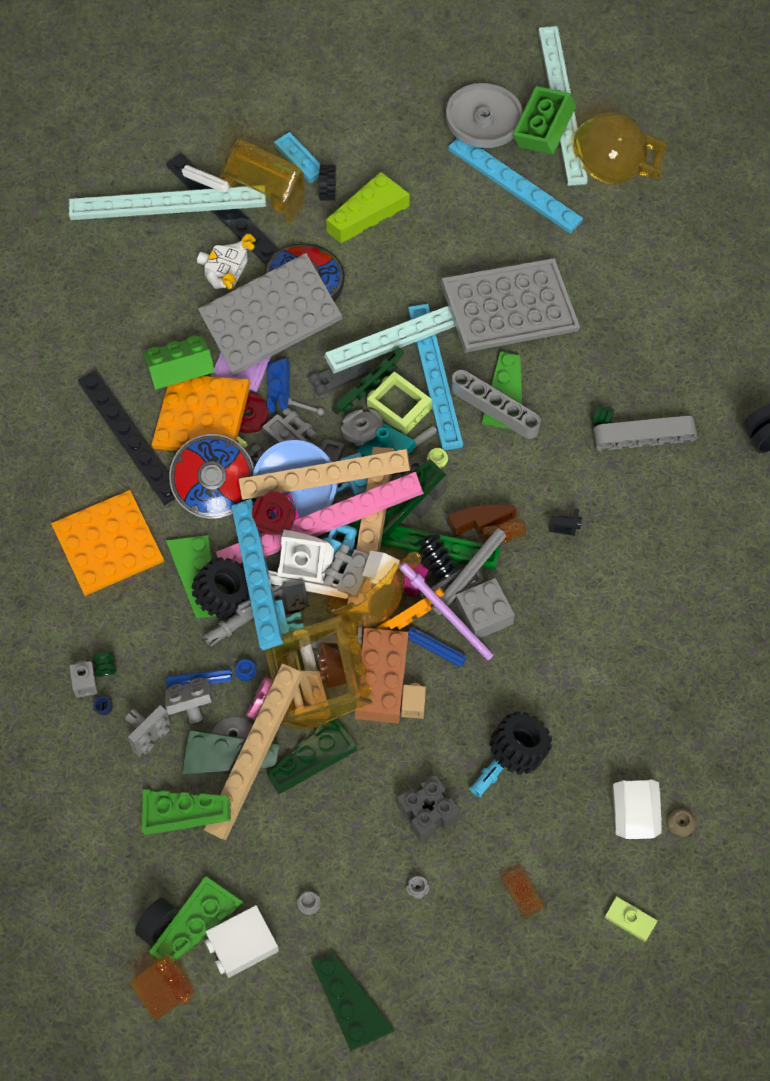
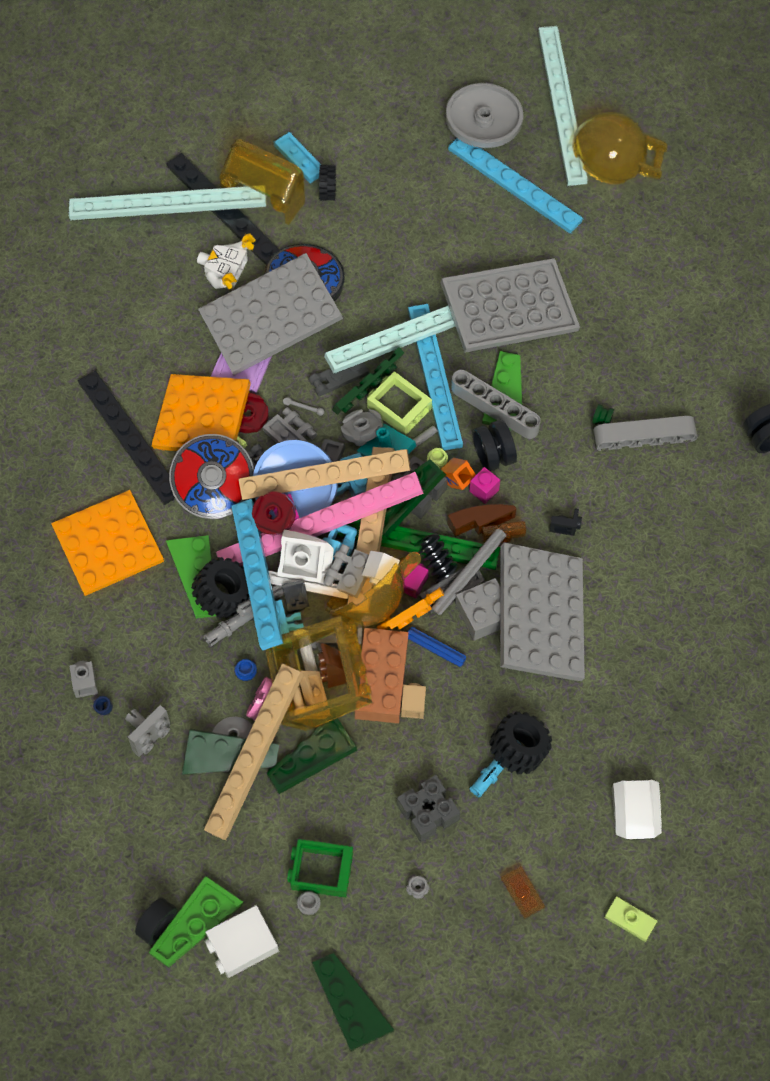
(104, 664): dark green wheel -> none
(162, 987): clear orange hinge -> none
(175, 811): bright green wing -> none
(178, 362): bright green brick -> none
(188, 698): light grey plate -> none
(205, 178): white axle -> none
(214, 676): blue axle -> none
(278, 384): blue hinge -> none
(345, 852): none -> green window
(367, 207): lime wedge -> none
(417, 581): lavender bar -> none
(458, 473): none -> orange brick
(484, 485): none -> dark pink brick
(494, 445): none -> black wheel
(541, 612): none -> light grey plate
(544, 120): bright green brick -> none
(681, 829): dark tan plate -> none

